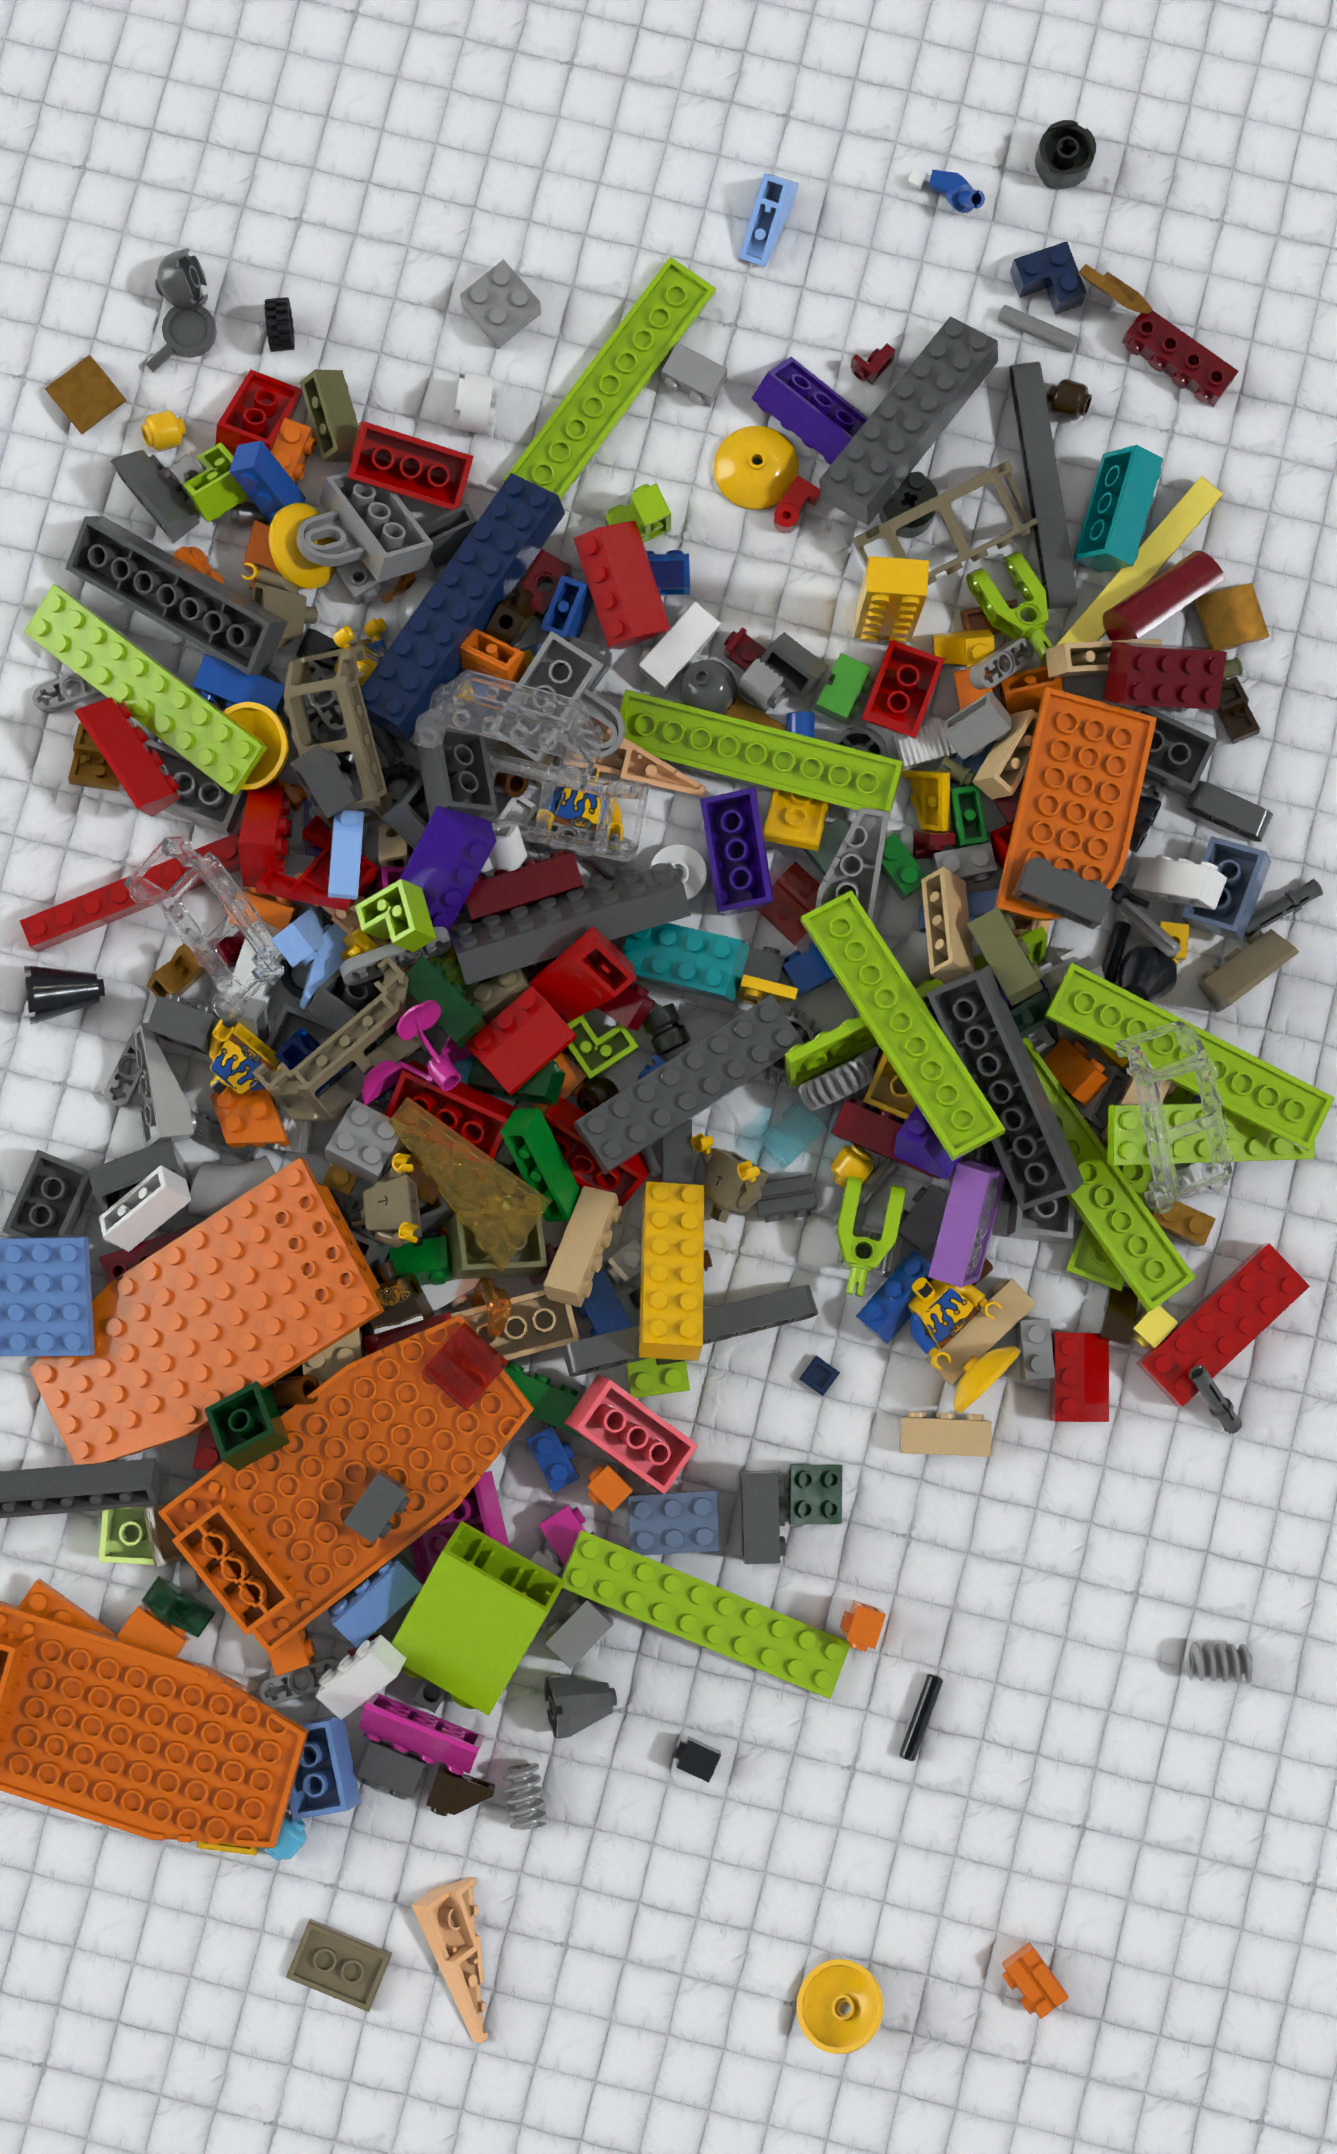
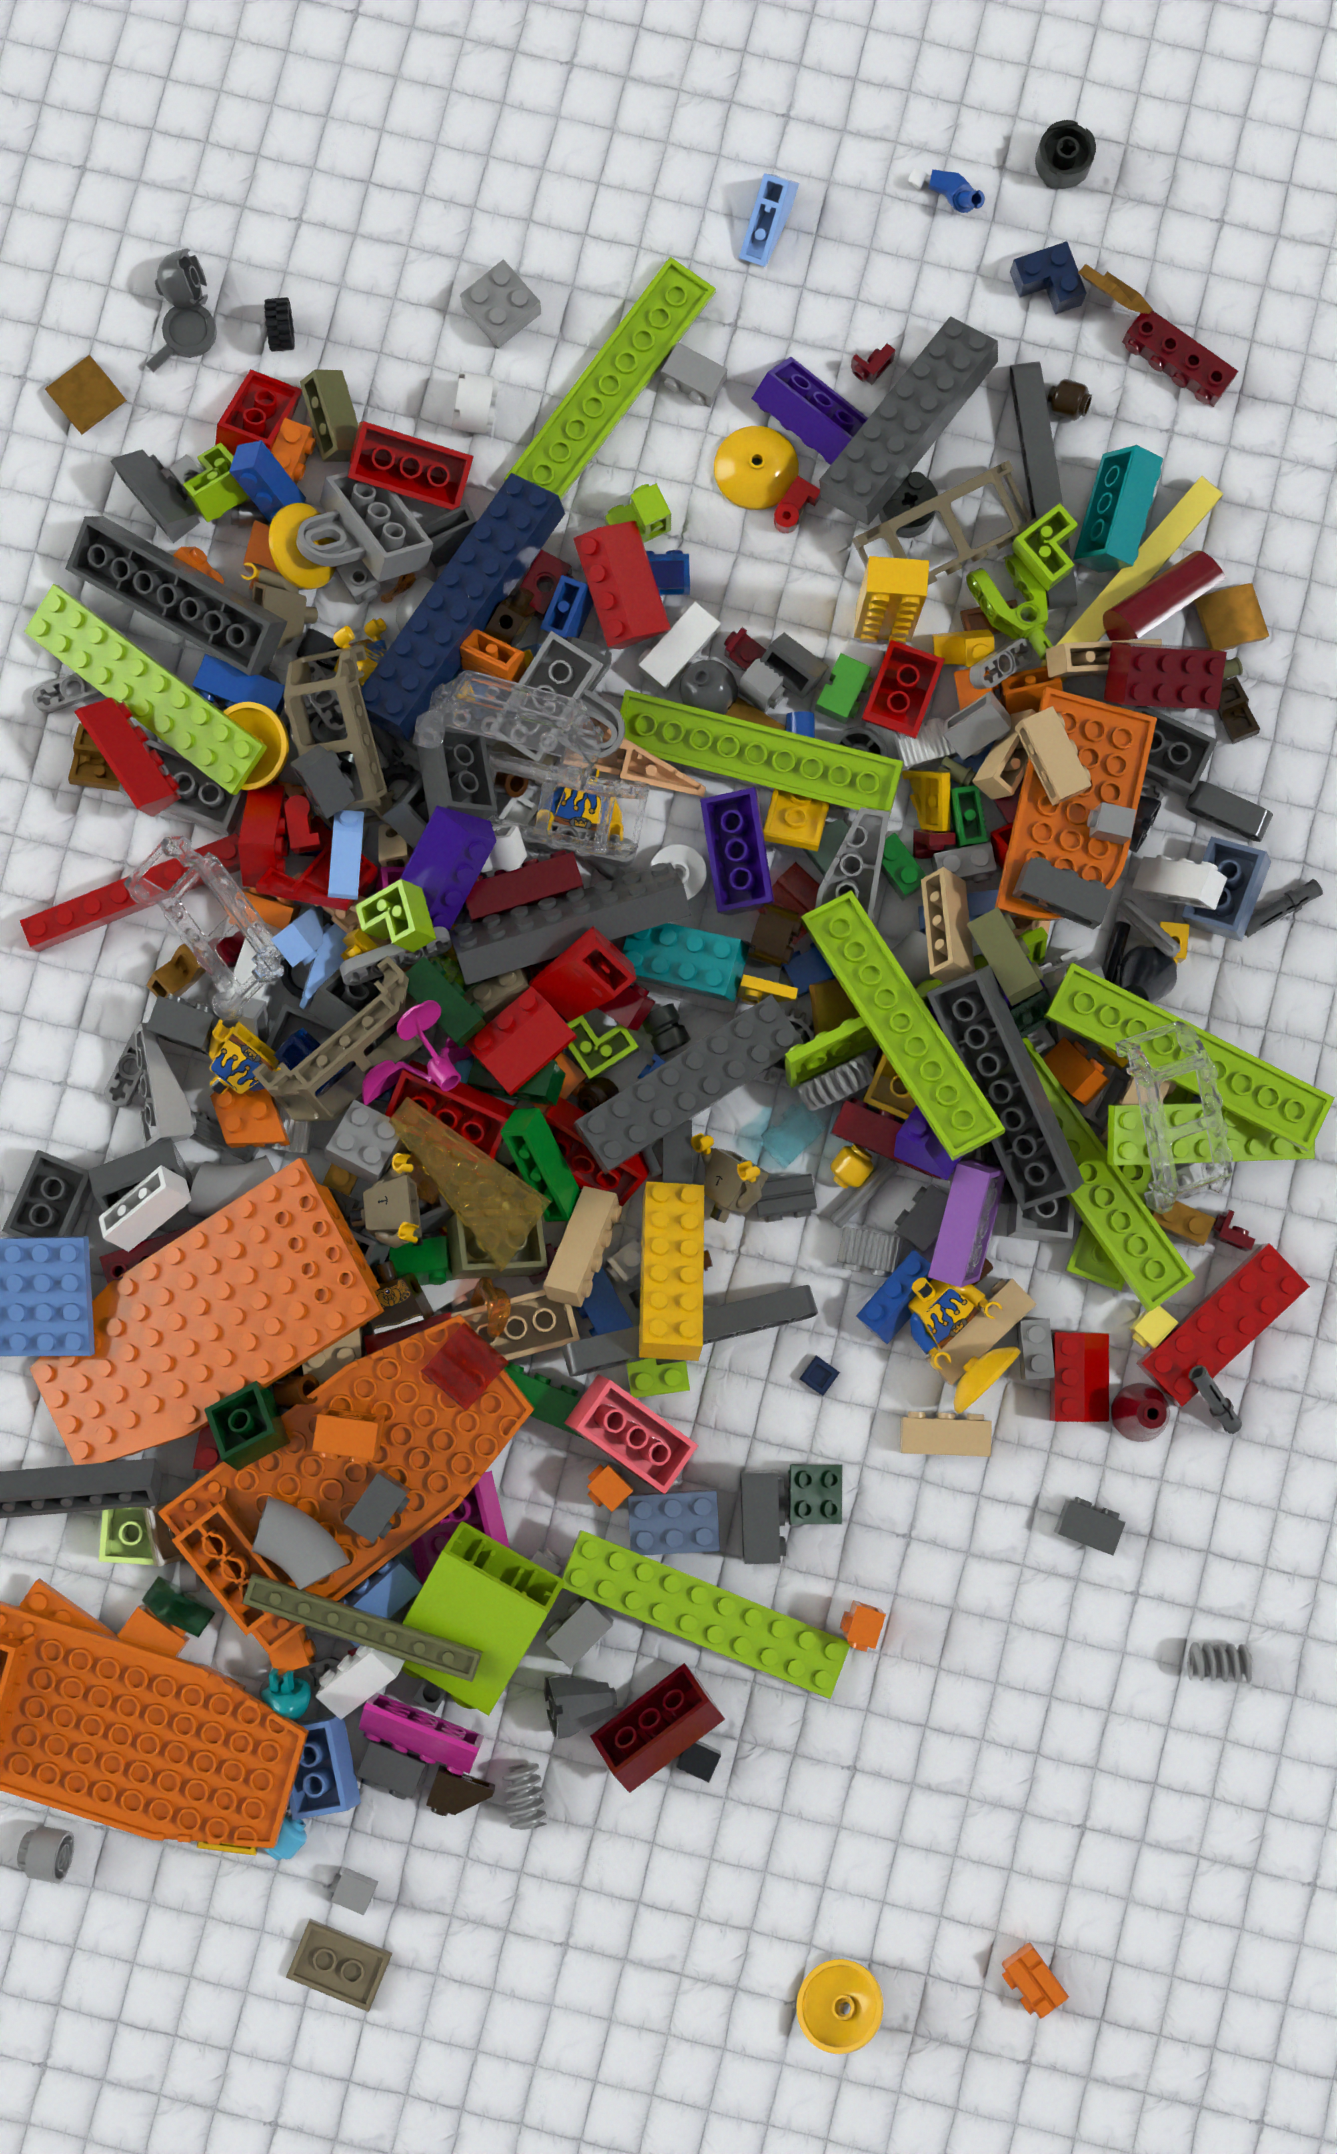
(46, 1854): none -> light grey piece
(60, 991): black cone -> none
(163, 430): yellow head -> none
(287, 1696): none -> teal piece
(297, 1543): none -> light grey brick
(300, 831): none -> red leg
(347, 1434): none -> orange brick
(353, 1890): none -> light grey brick
(362, 1627): none -> olive tile
(450, 1929): light nougat wedge -> none
(554, 1458): blue brick -> none
(562, 1530): dark pink piece -> none
(657, 1728): none -> dark red brick
(774, 935): none -> dark brown brick
(830, 1005): none -> pearl gold slope
(847, 1241): lime piece -> none
(921, 1717): black axle -> none
(1037, 328): light grey axle -> none
(1040, 547): none -> lime brick
(1053, 755): none -> tan brick
(1089, 1526): none -> dark grey piece
(1111, 823): none -> light grey brick
(1119, 1315): dark brown slope -> none
(1120, 892): black hand -> none
(1131, 1408): none -> dark red cone
(1234, 1237): none -> dark red bracket
(1246, 968): dark tan slope -> none

